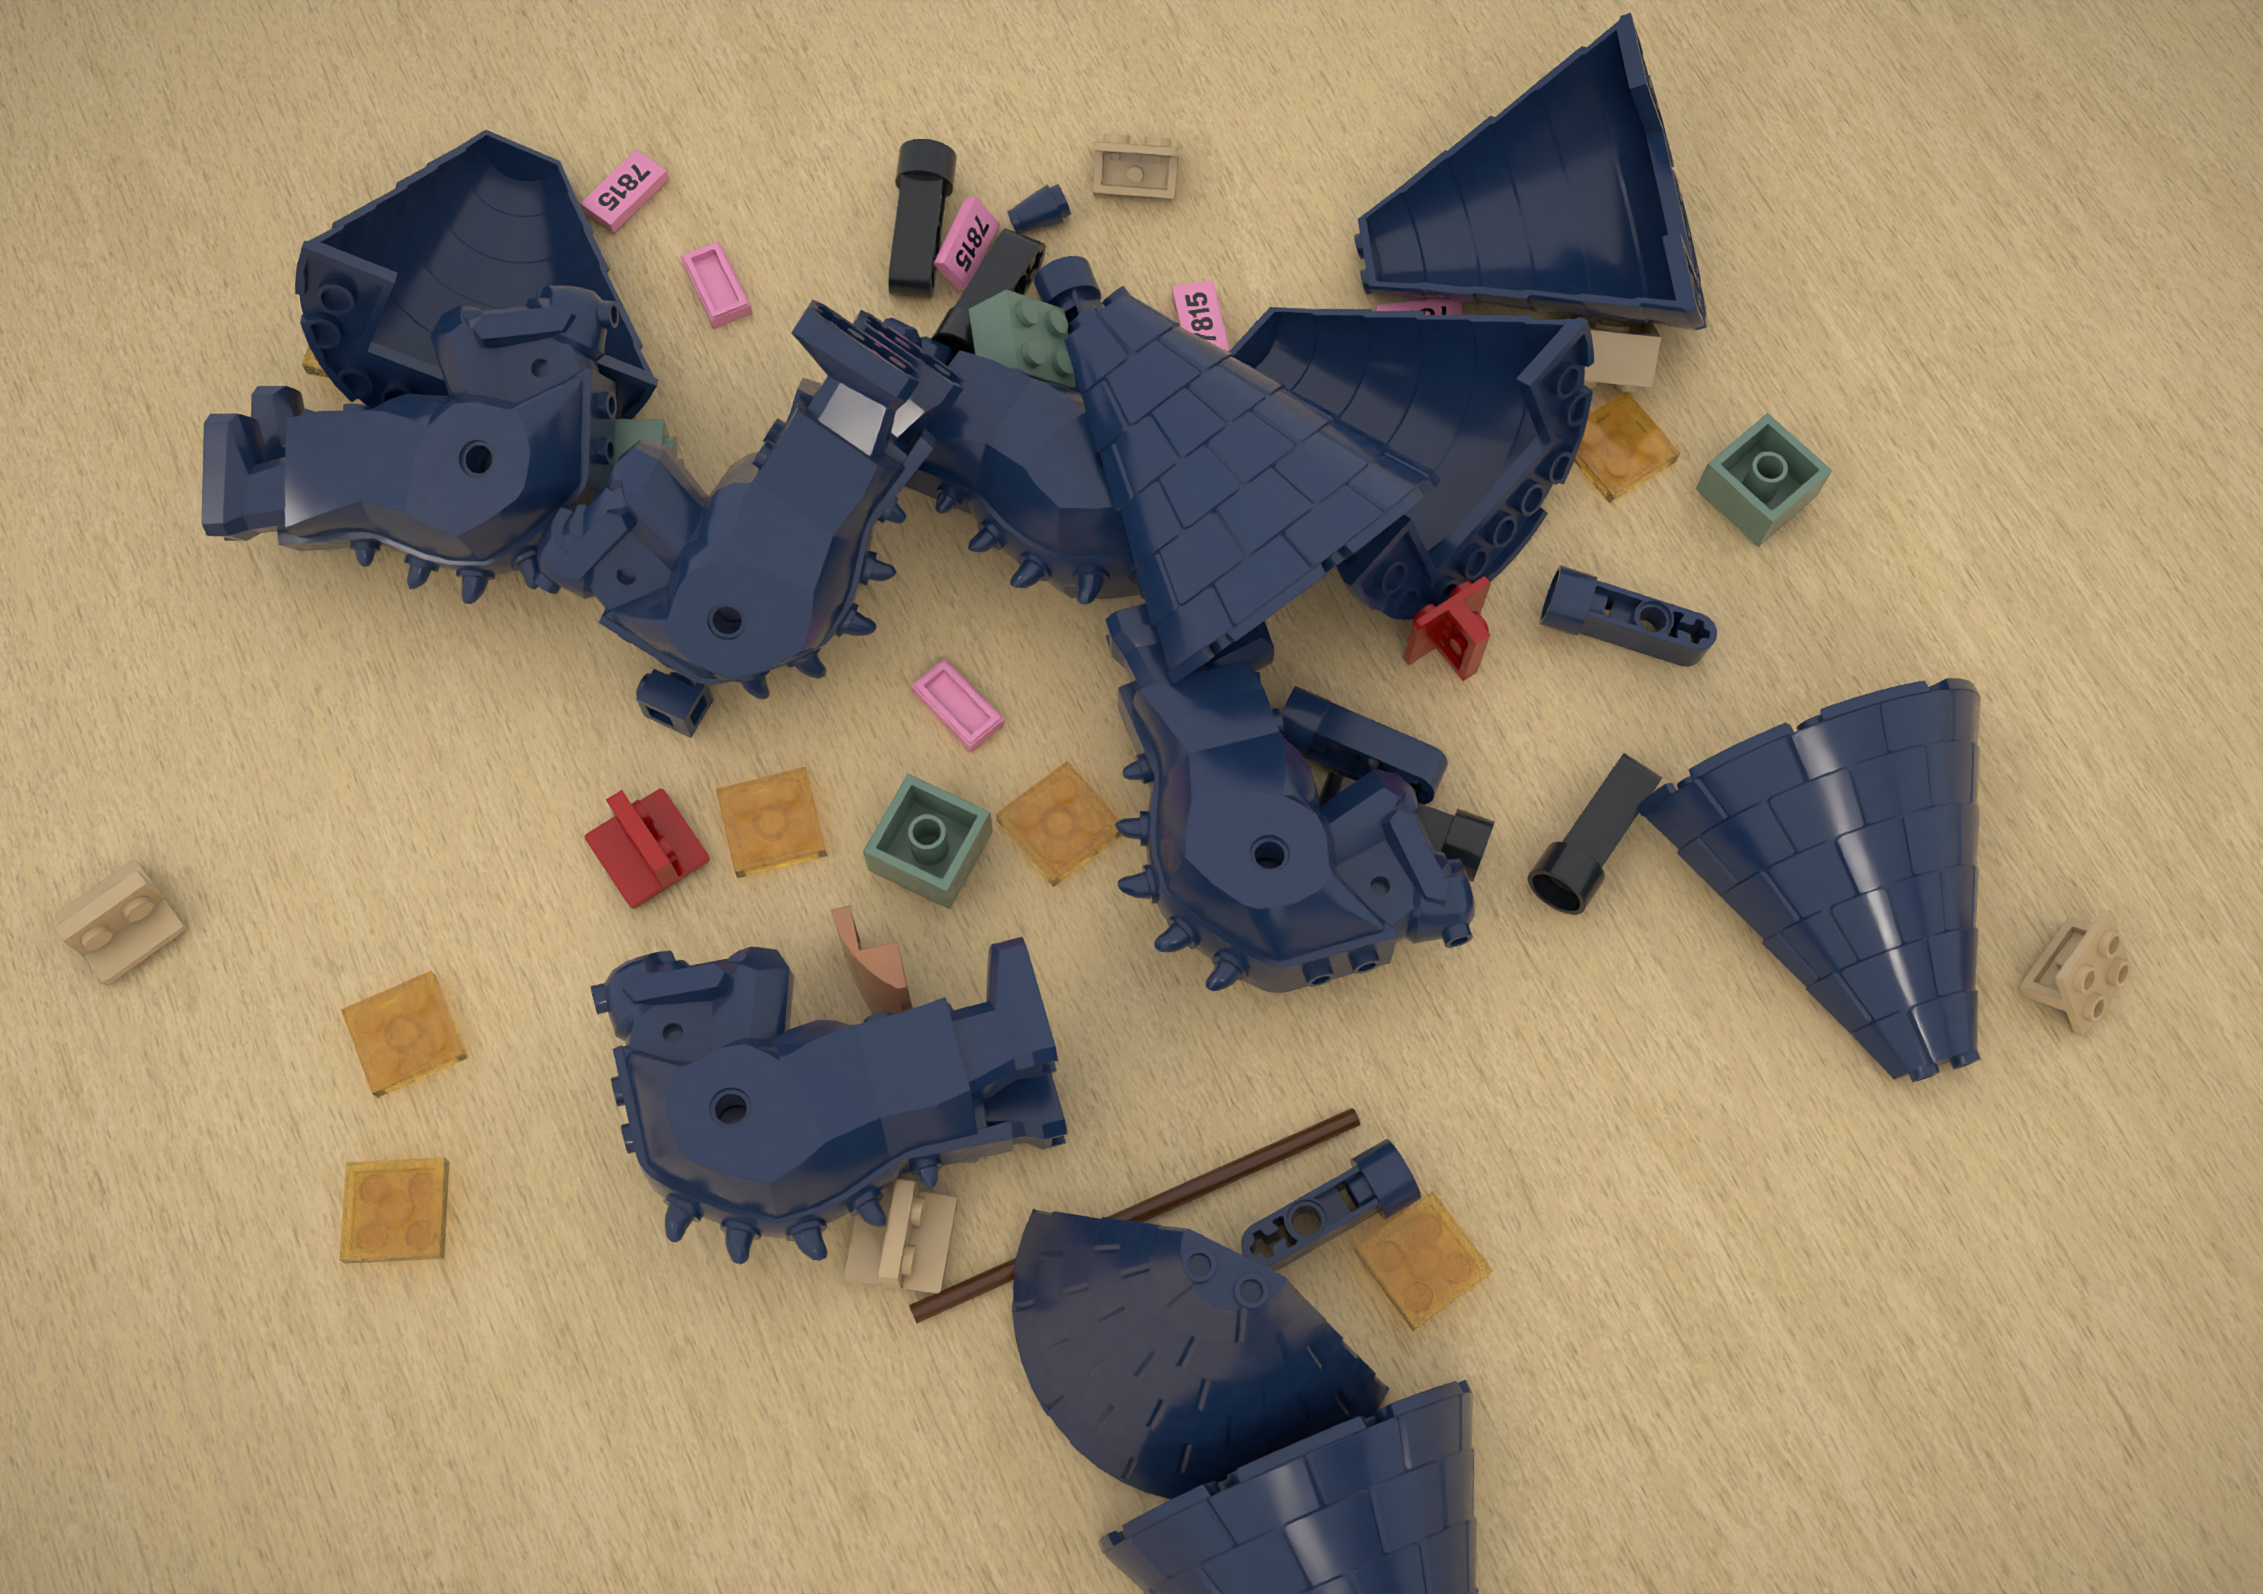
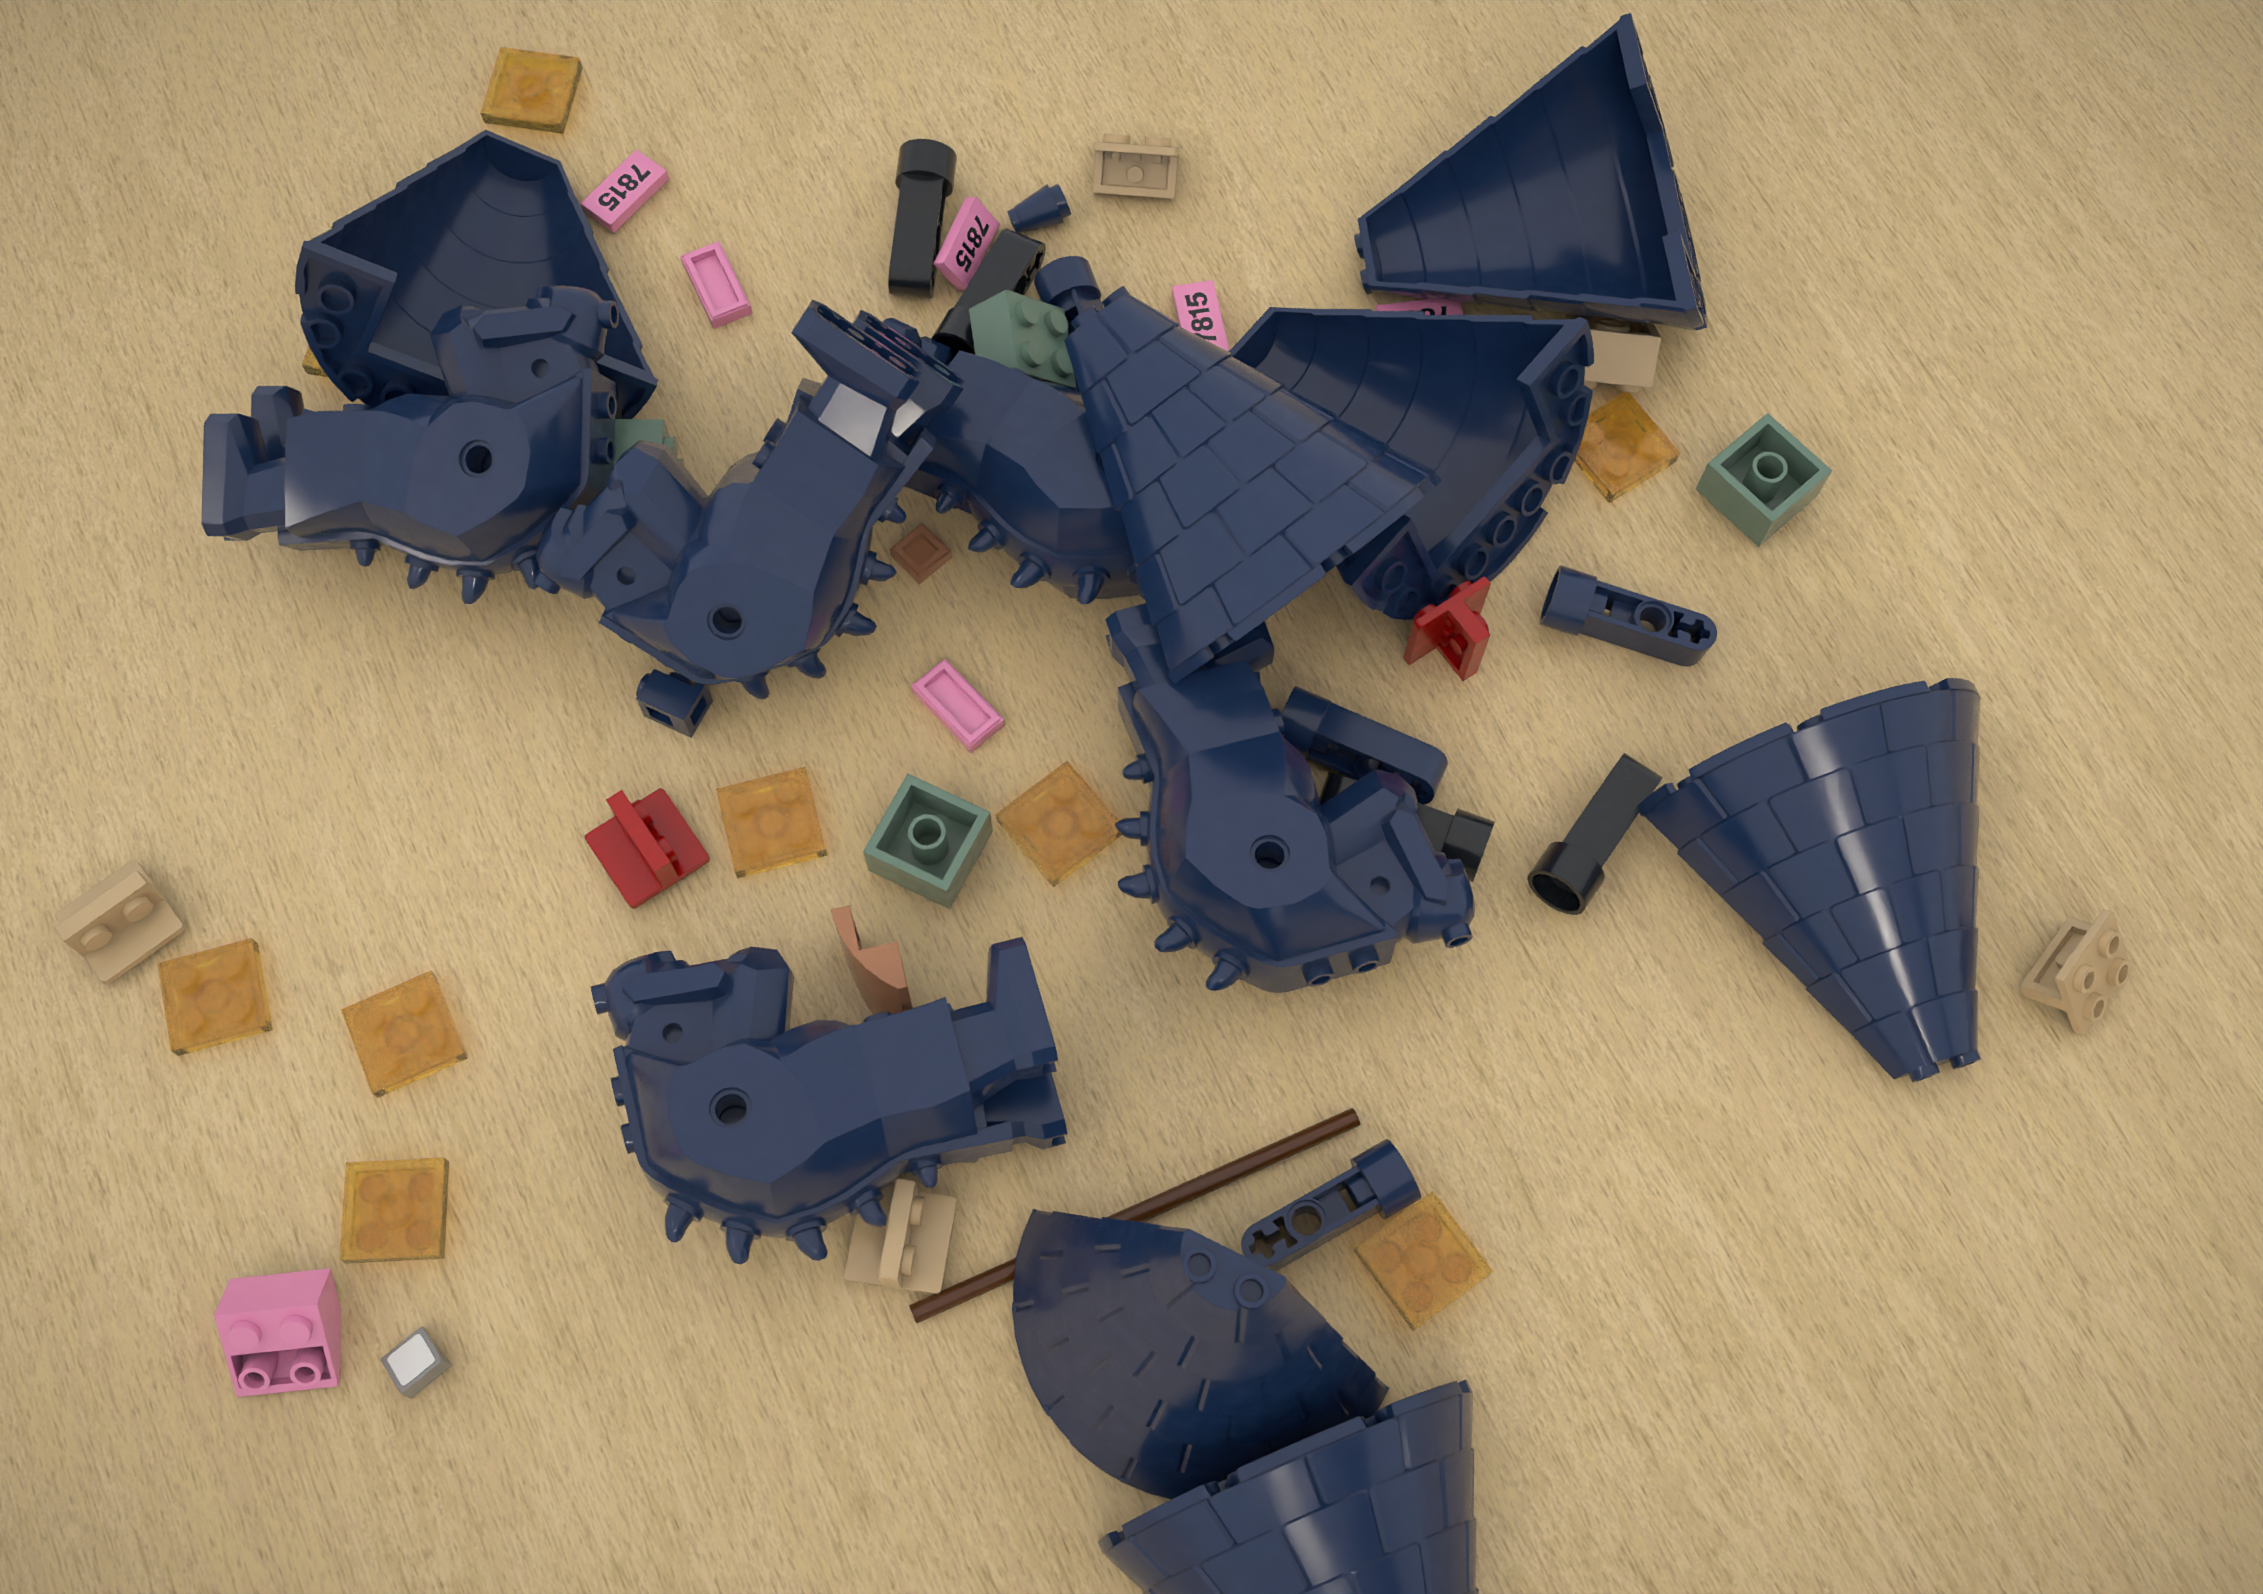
(214, 997): none -> clear yellow plate
(281, 1332): none -> bright pink slope
(415, 1363): none -> slope
(531, 90): none -> clear yellow plate
(920, 553): none -> nougat tile

